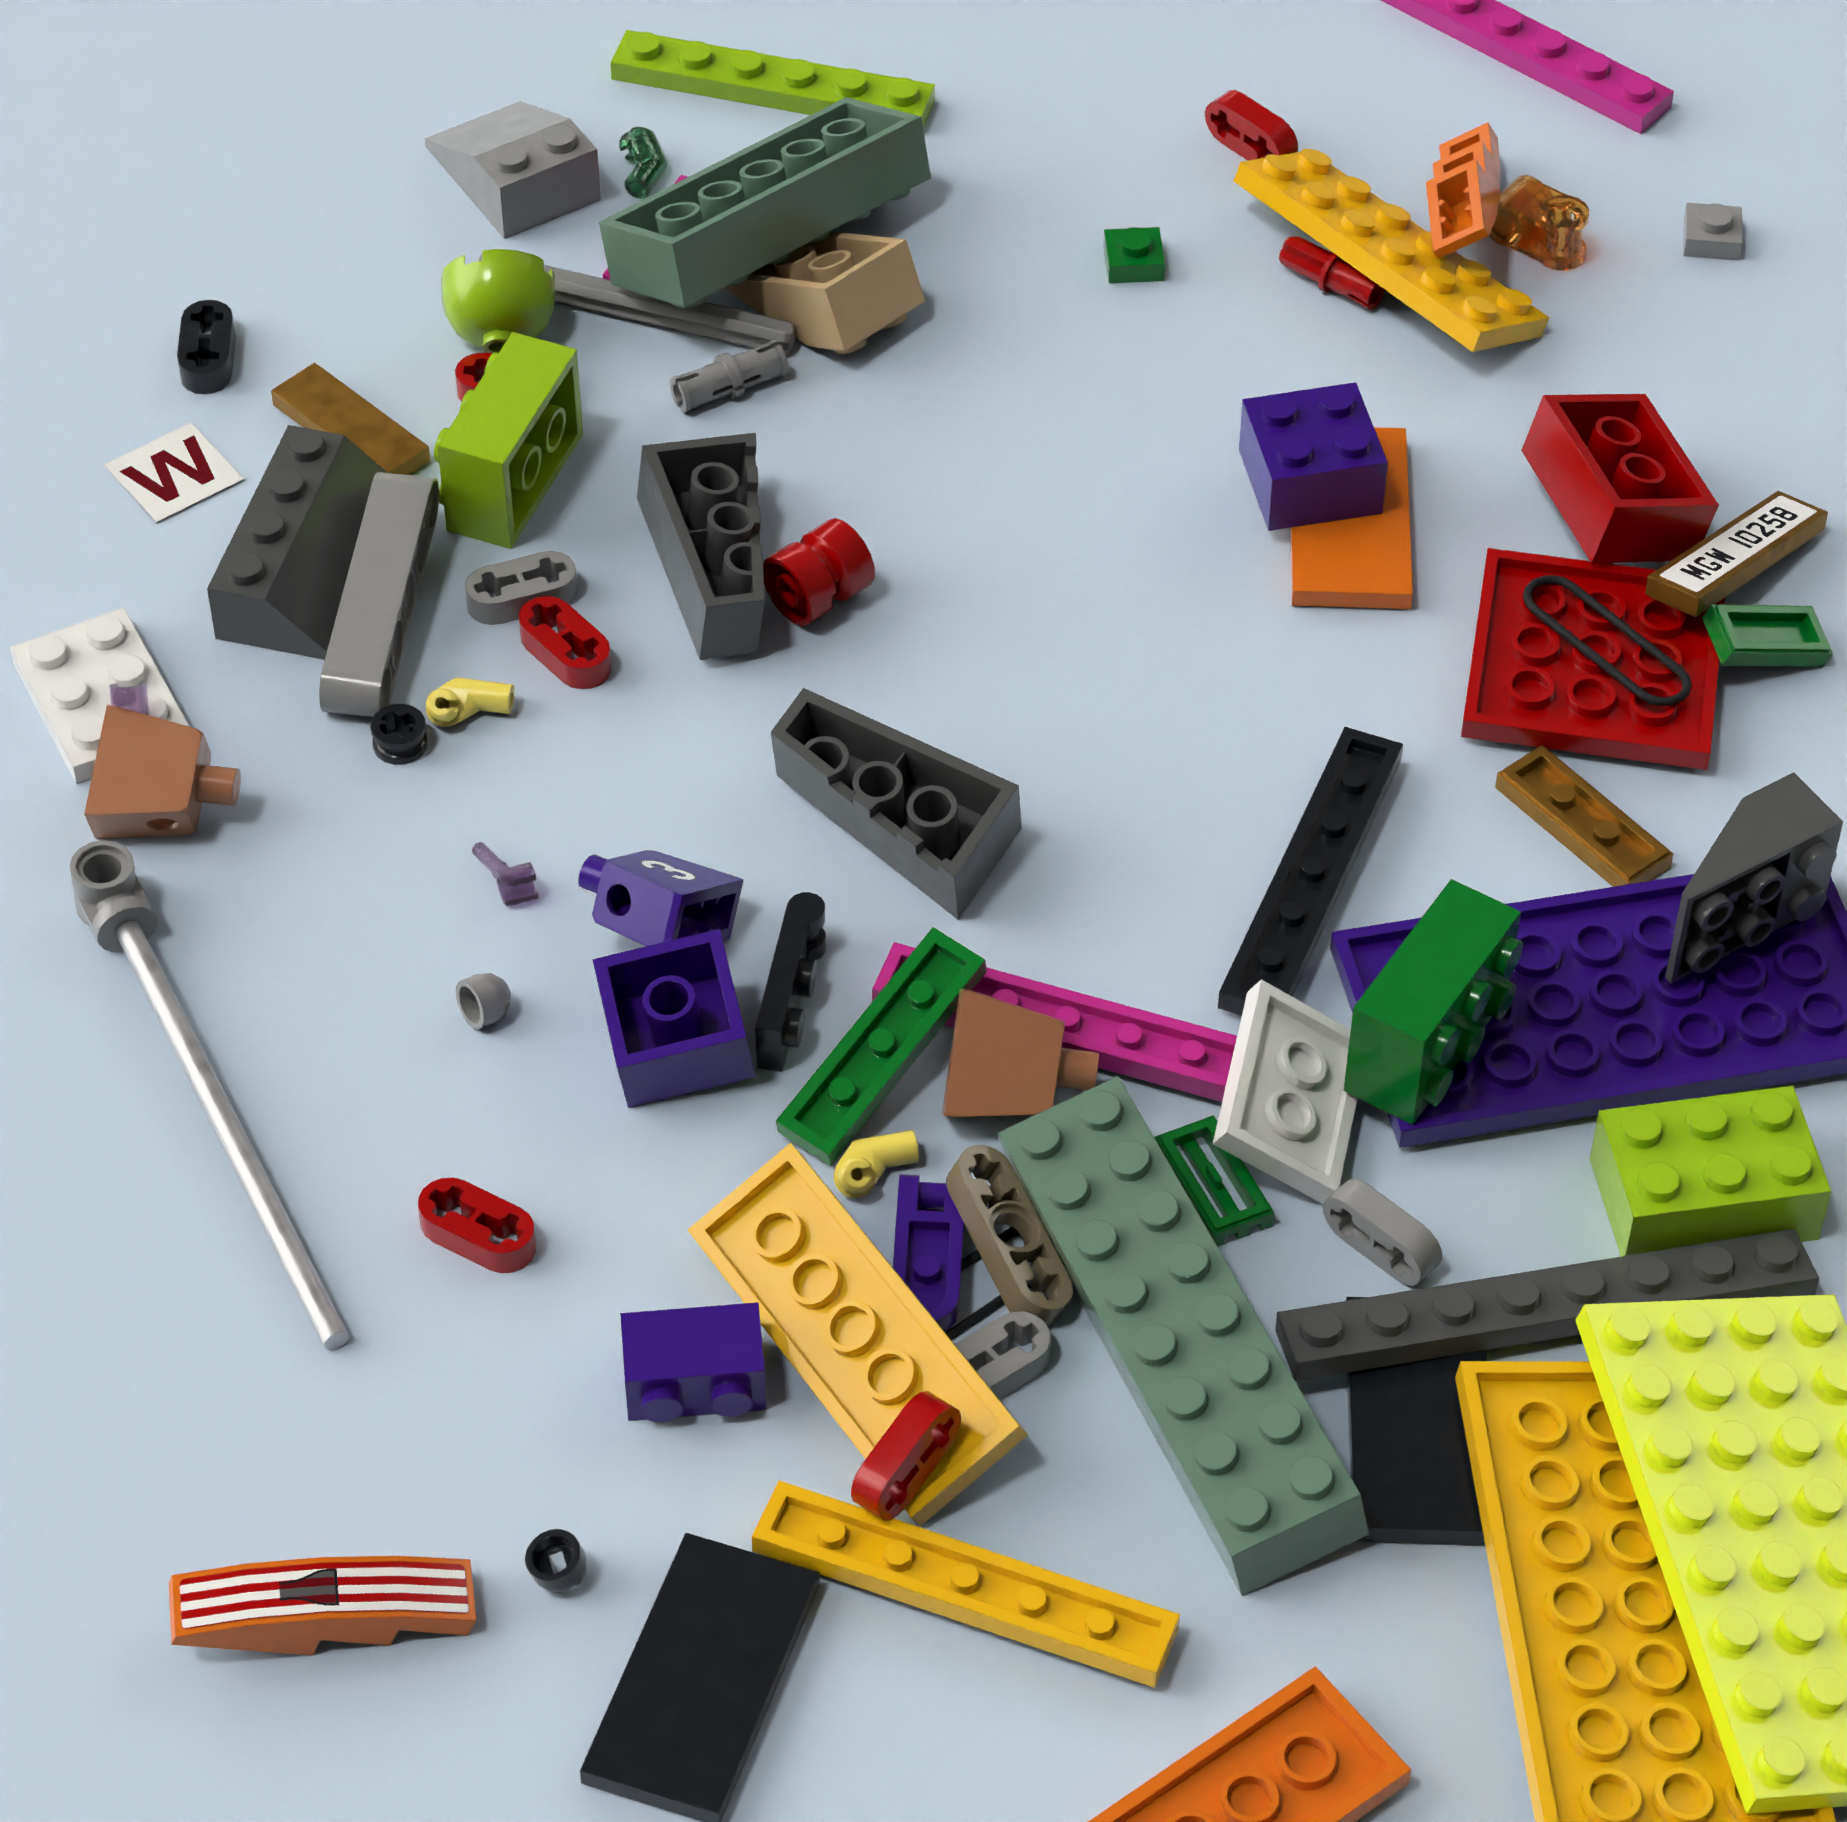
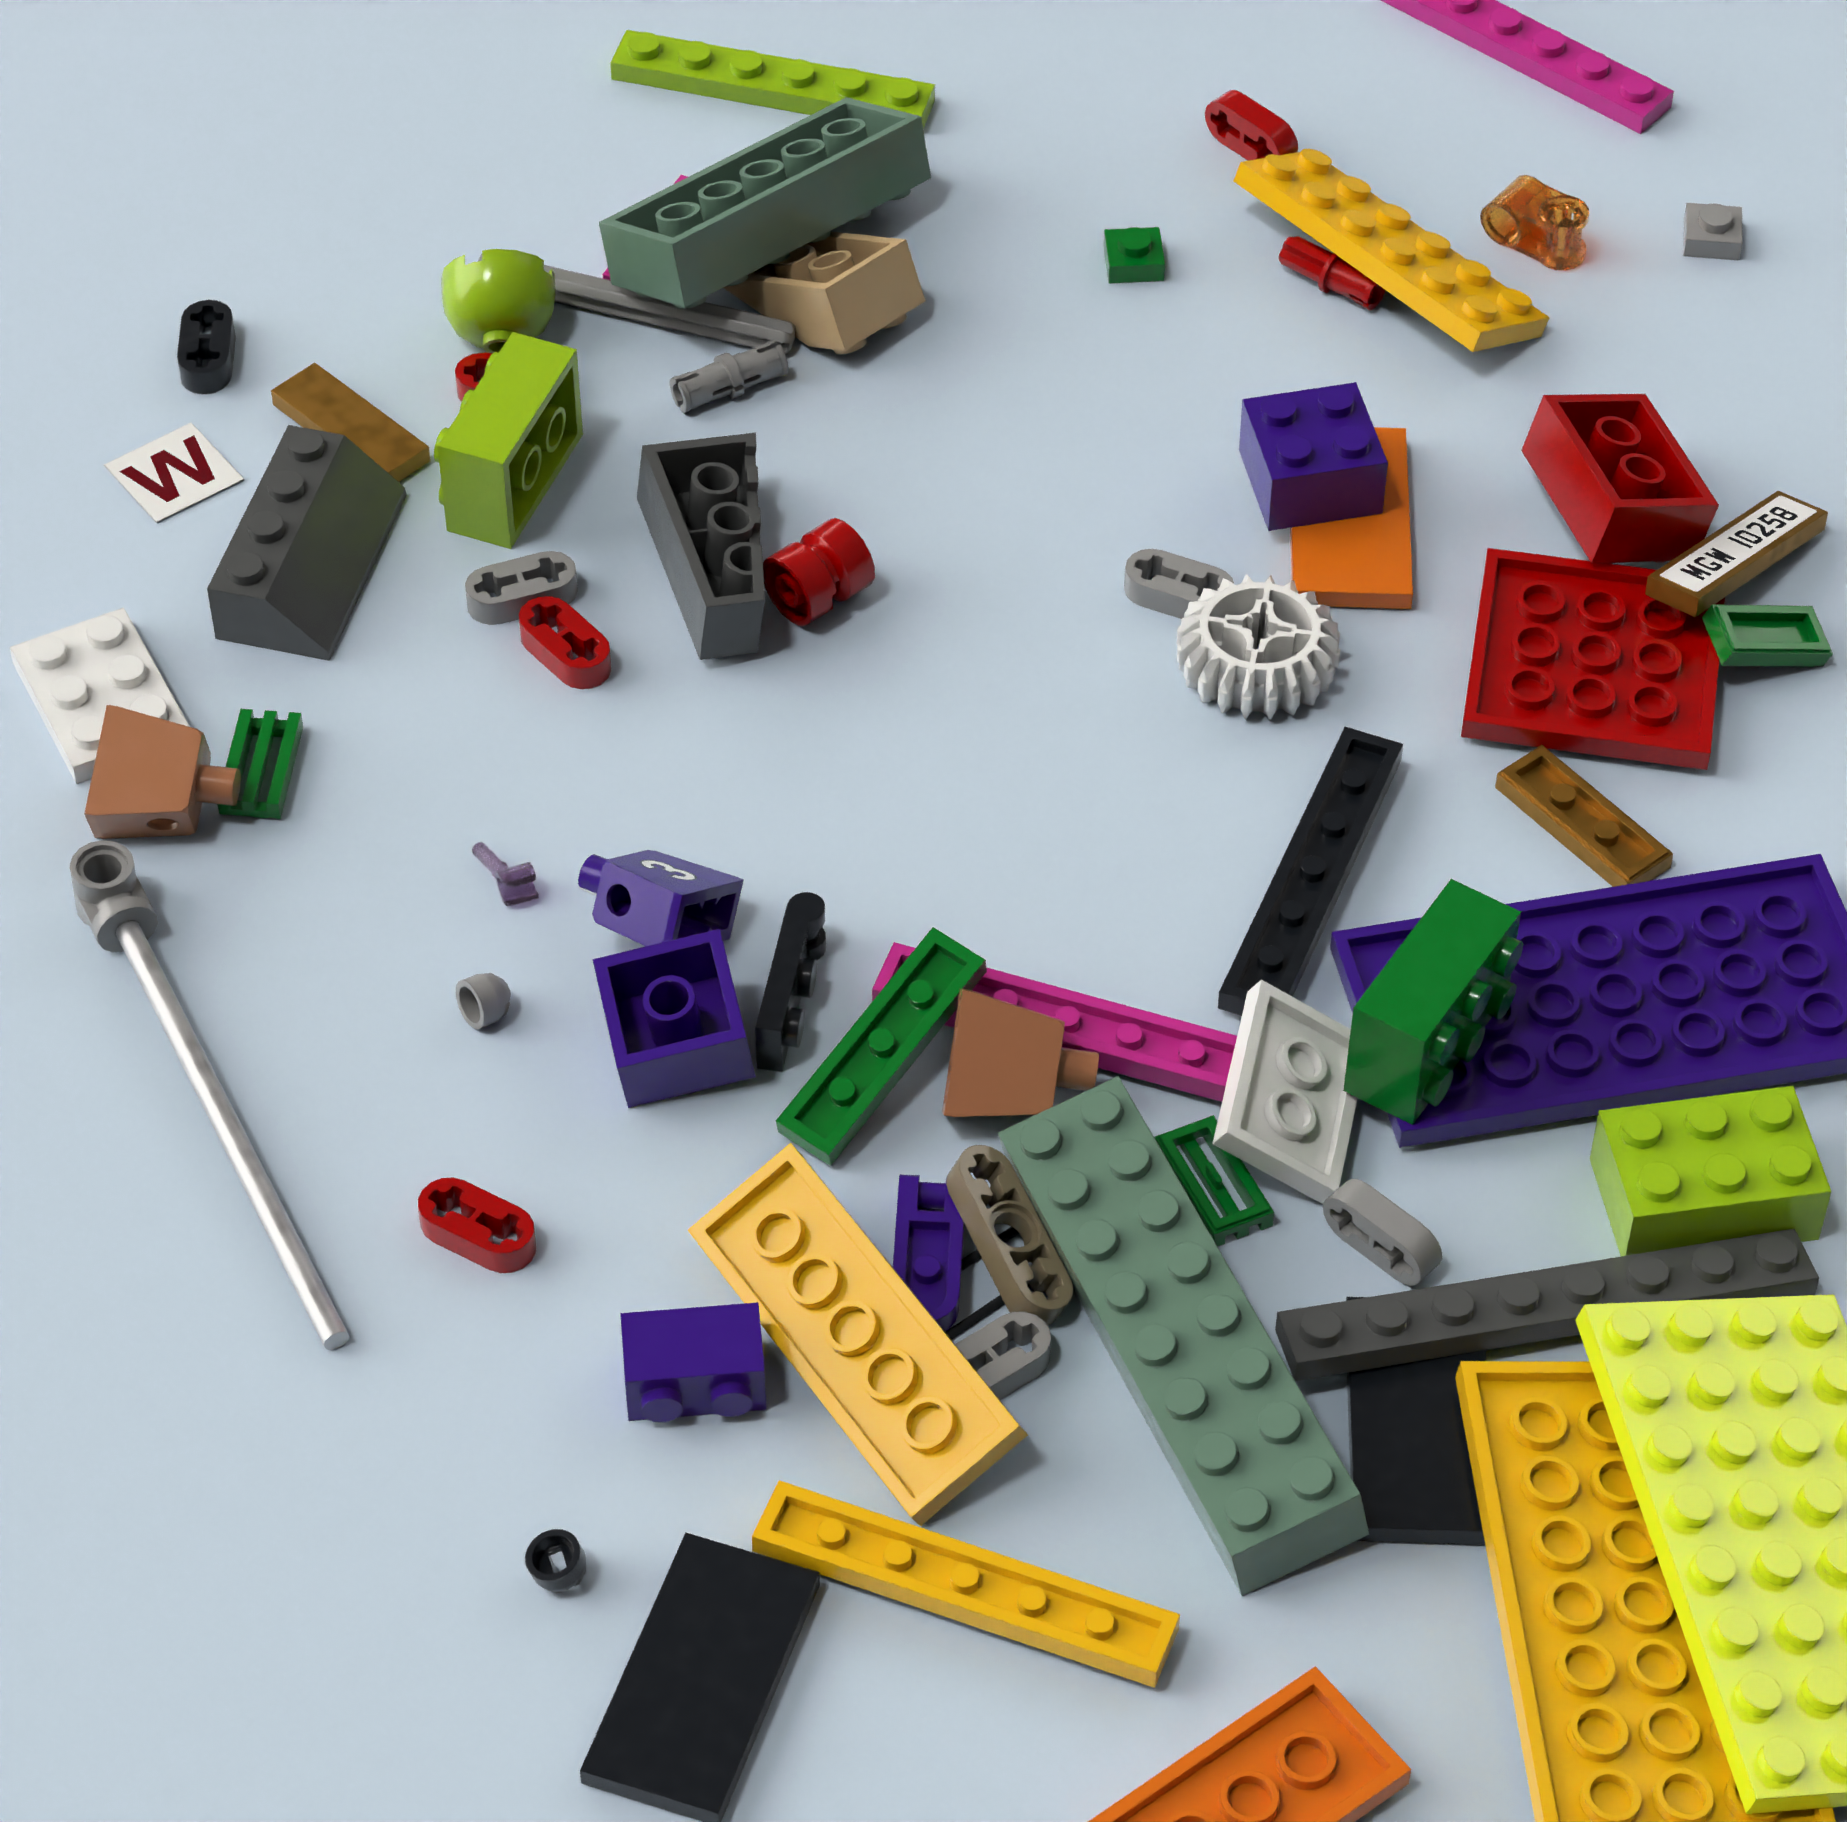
(131, 698): clear purple hand -> none
(266, 729): none -> green tile
(309, 1600): slope -> none
(379, 594): light grey beam -> none
(399, 734): black bush -> none
(465, 697): light yellow arm -> none
(520, 165): light grey slope -> none
(649, 159): clear green arm -> none
(868, 1159): light yellow arm -> none
(899, 797): dark grey wedge -> none
(906, 1455): red beam -> none
(1174, 583): none -> light grey beam
(1293, 655): none -> white gear
(1464, 190): orange slope -> none
(1595, 657): black piece -> none
(1757, 876): dark grey slope -> none

